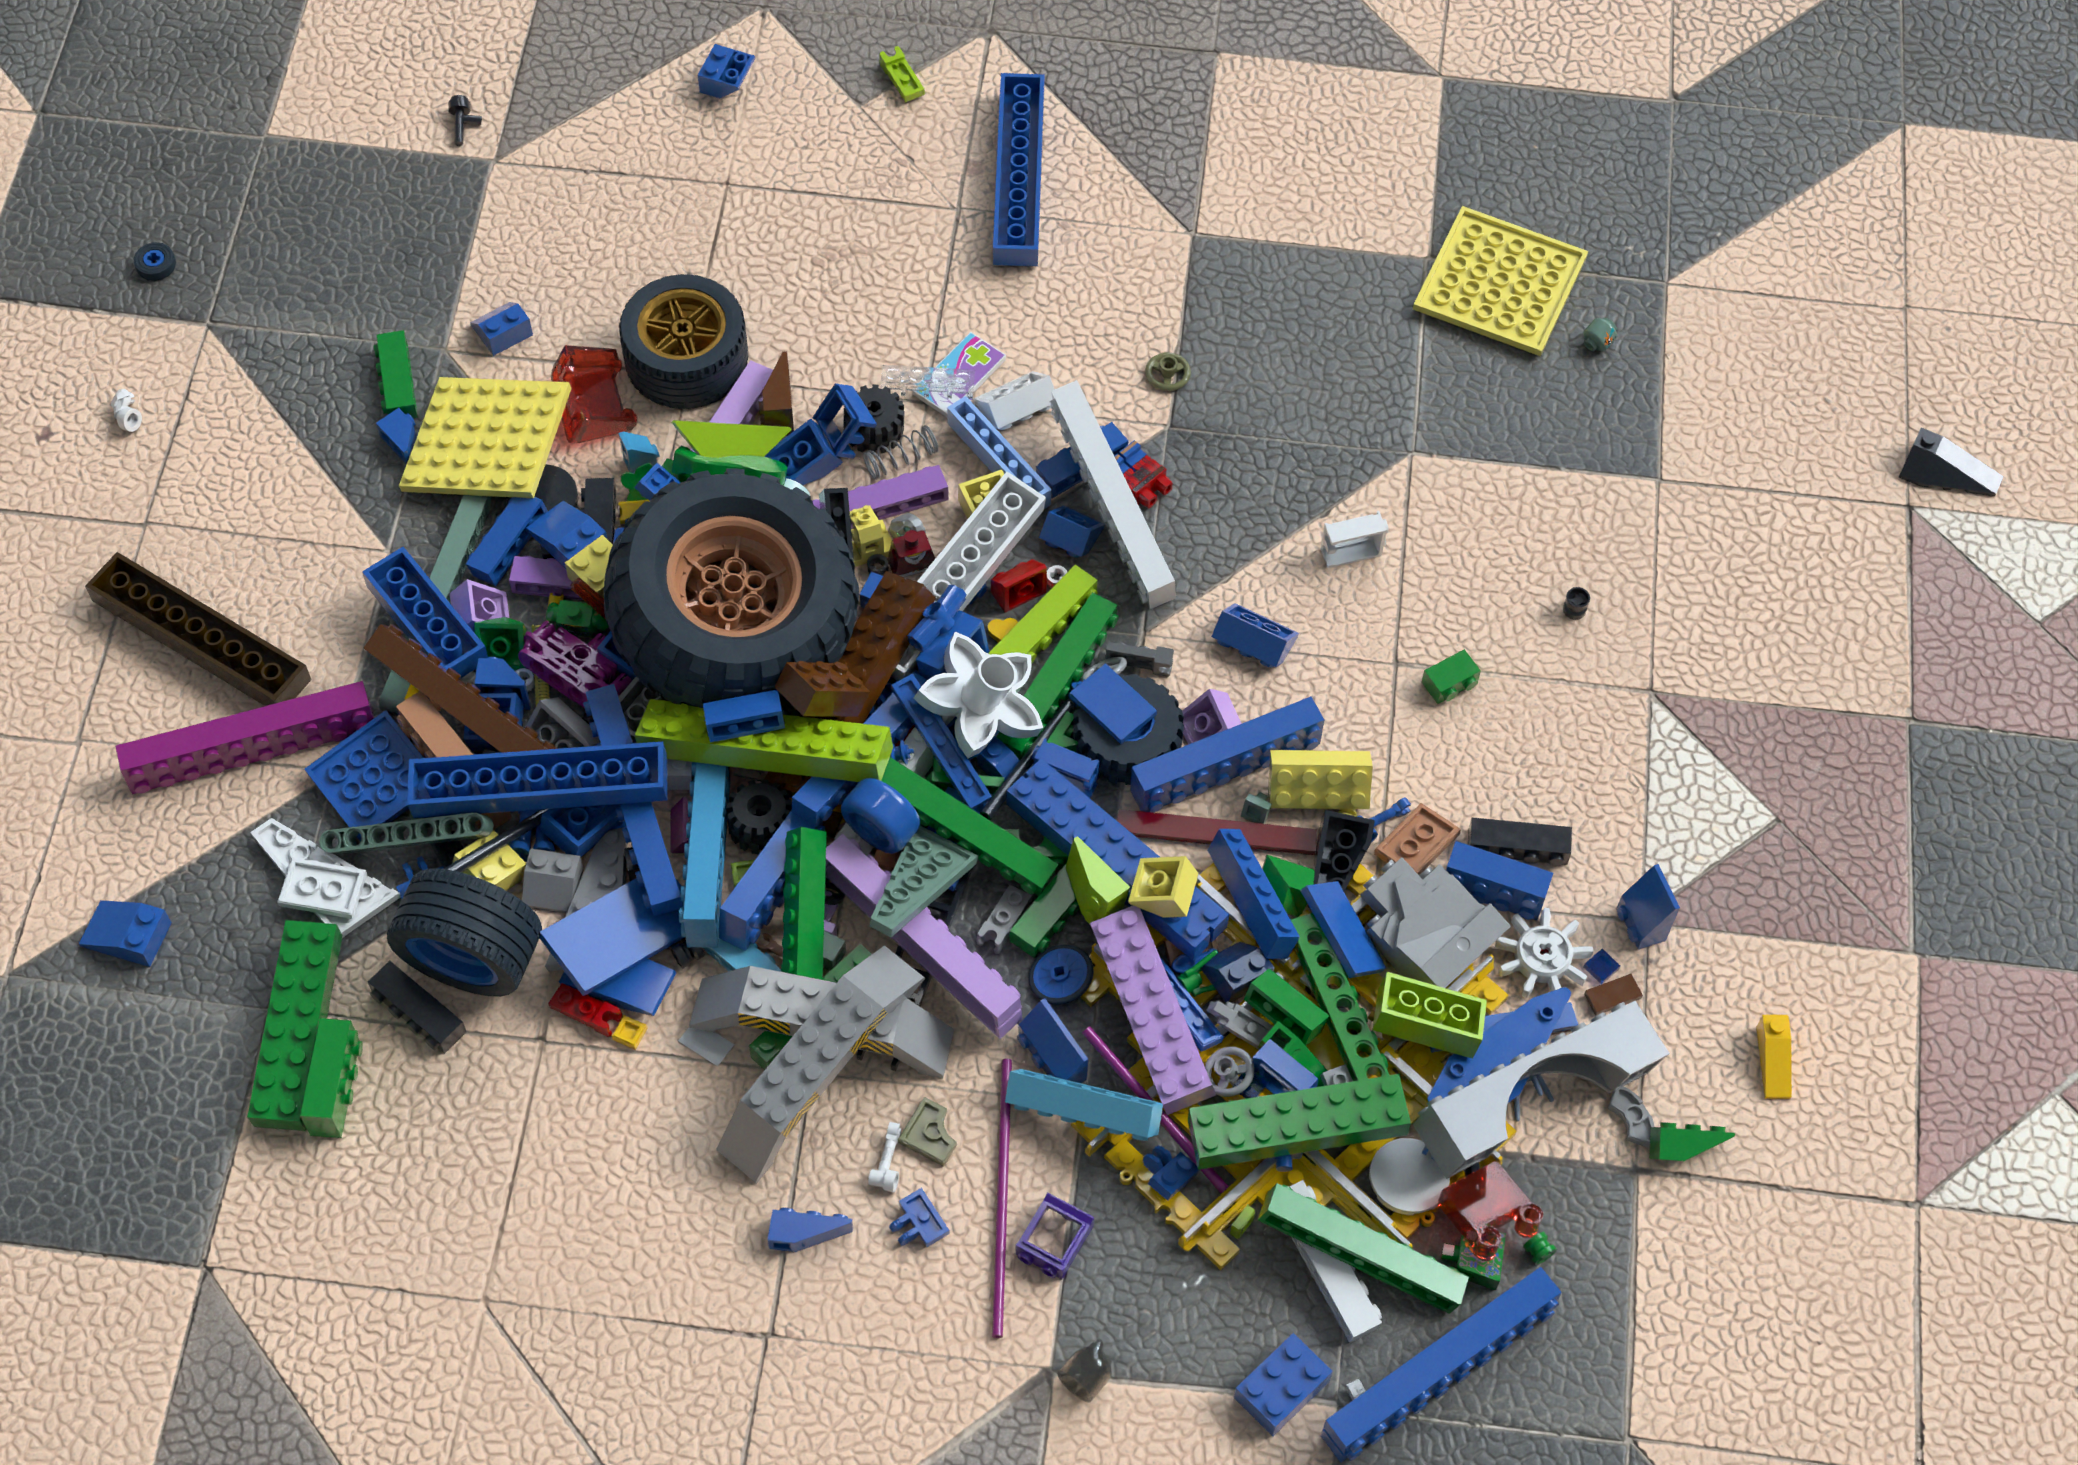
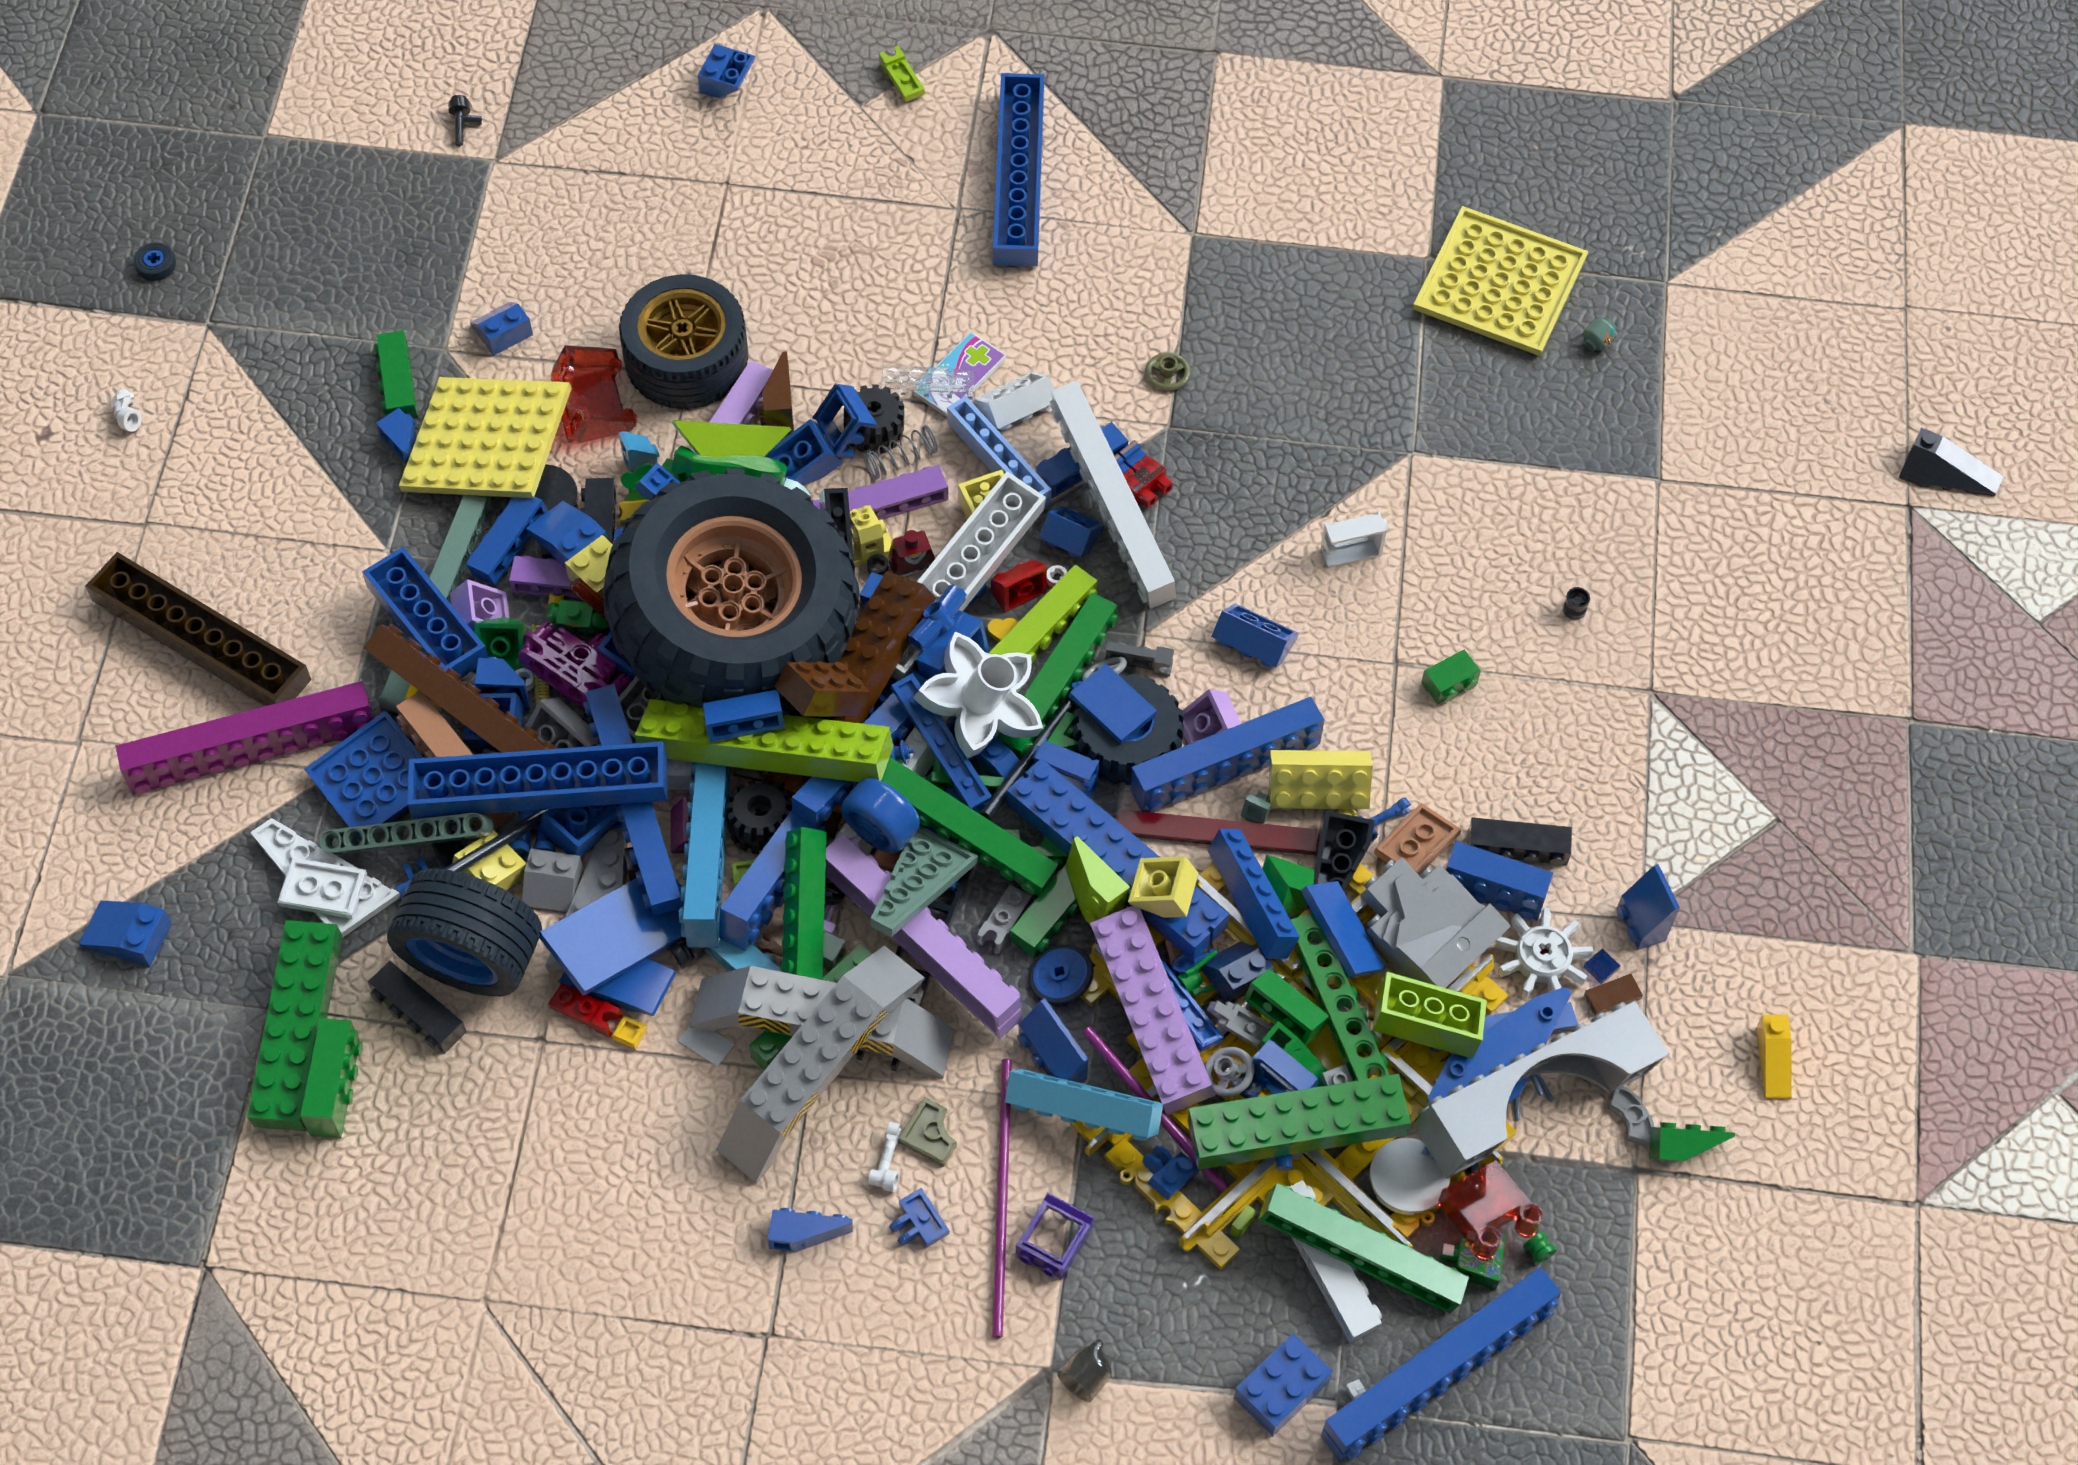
(904, 523): light grey rock -> none

